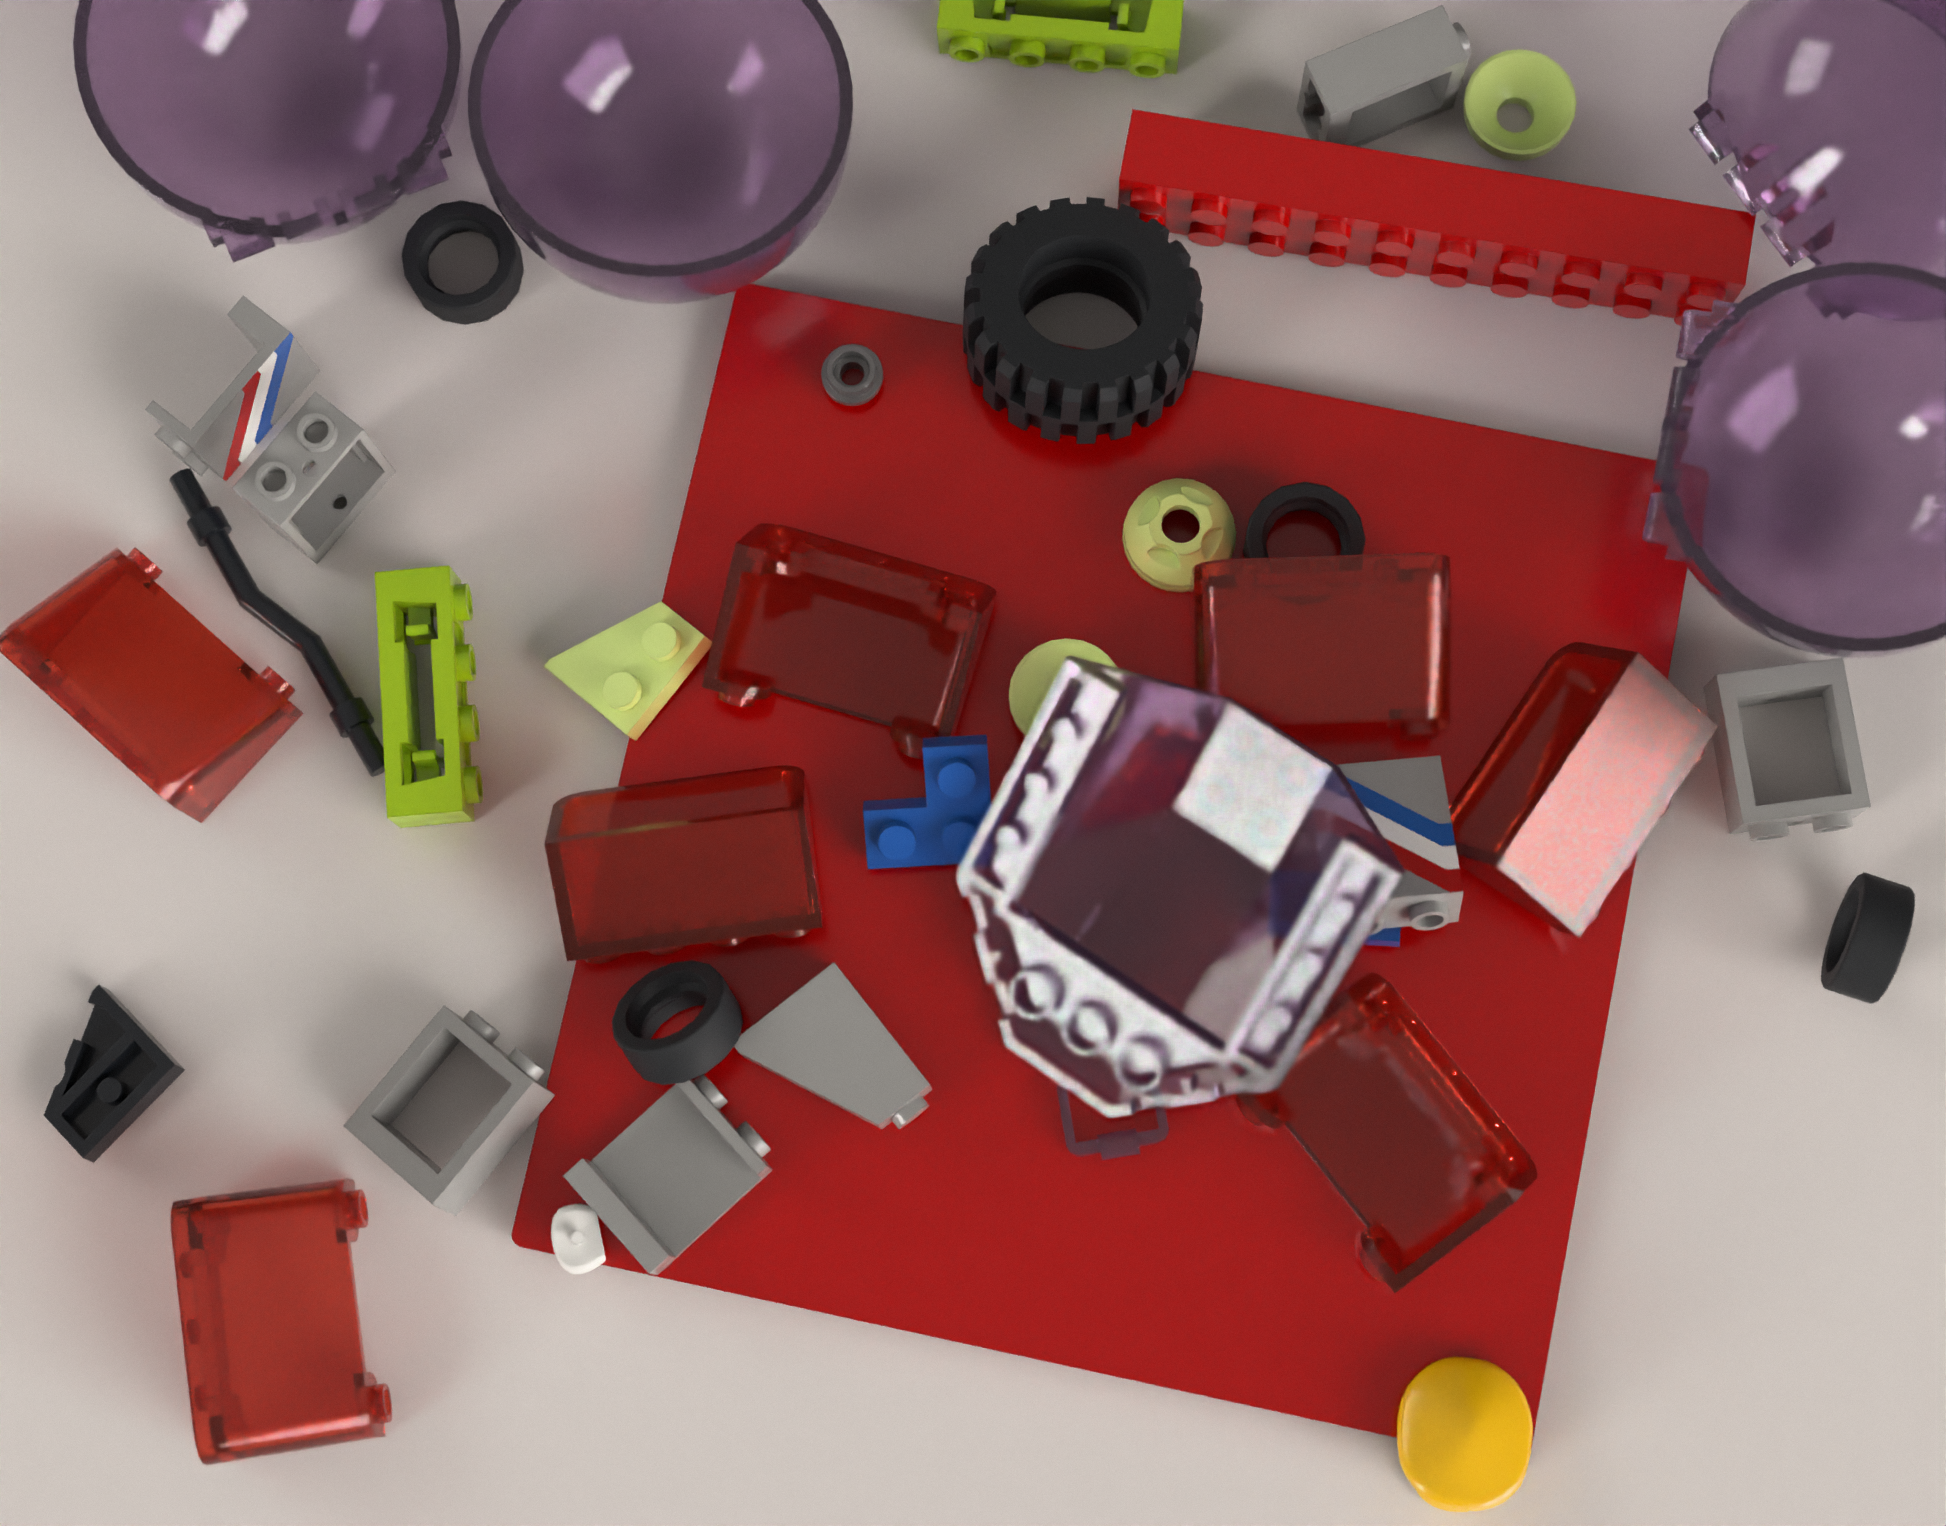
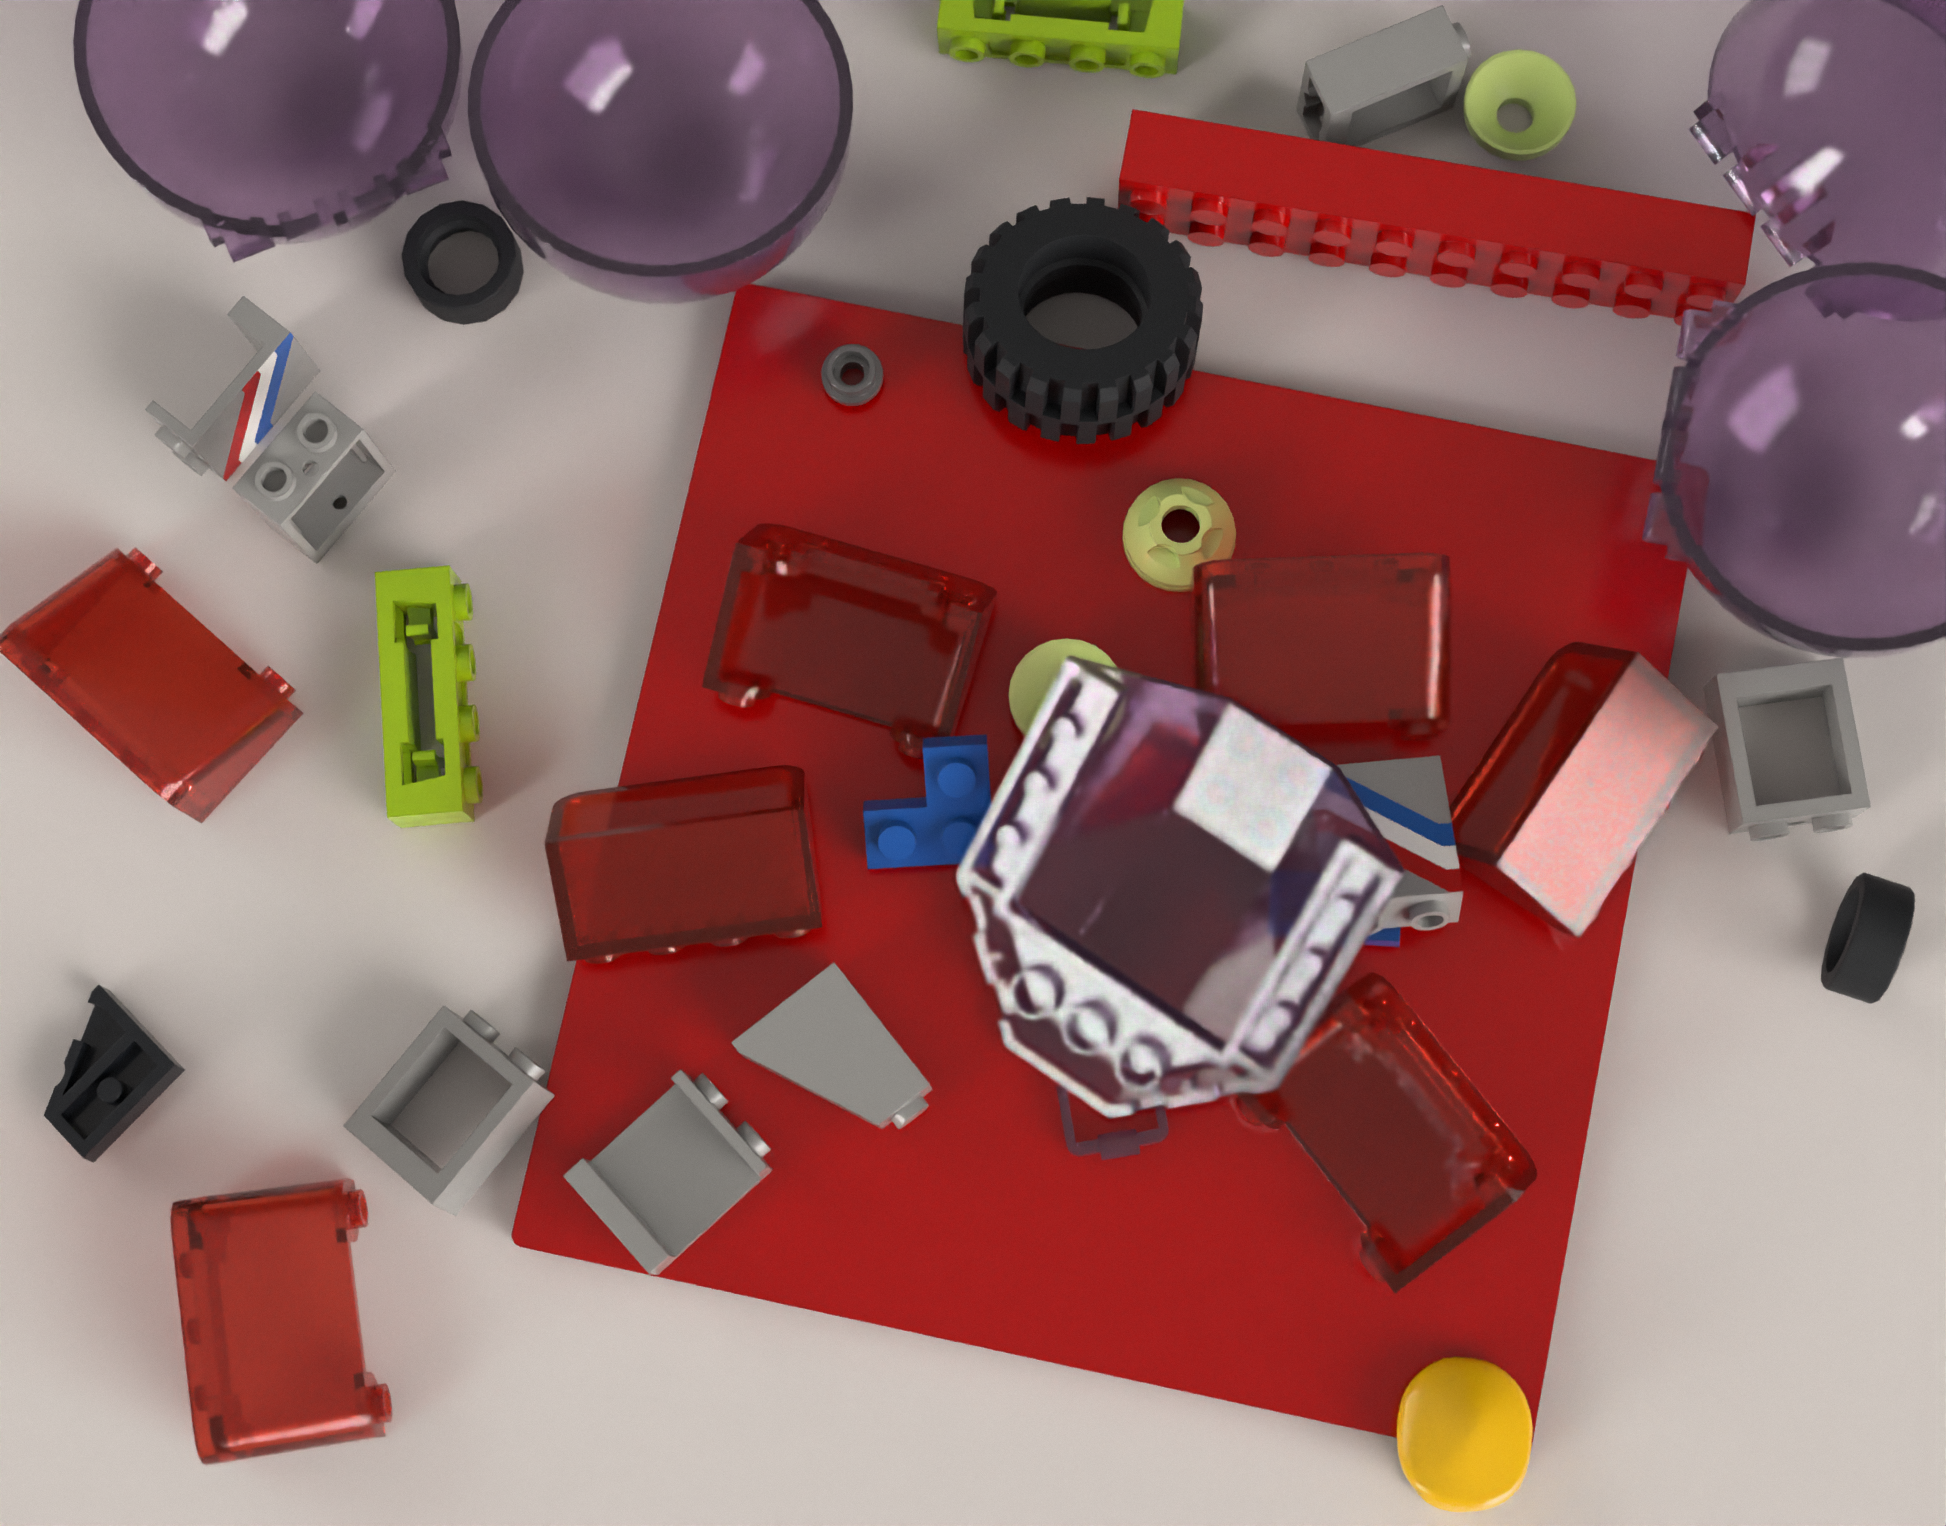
(211, 530): black bar -> none
(577, 1238): white piece -> none
(633, 666): yellowish green wing -> none
(694, 1047): black tyre -> none
(1310, 498): black tyre -> none

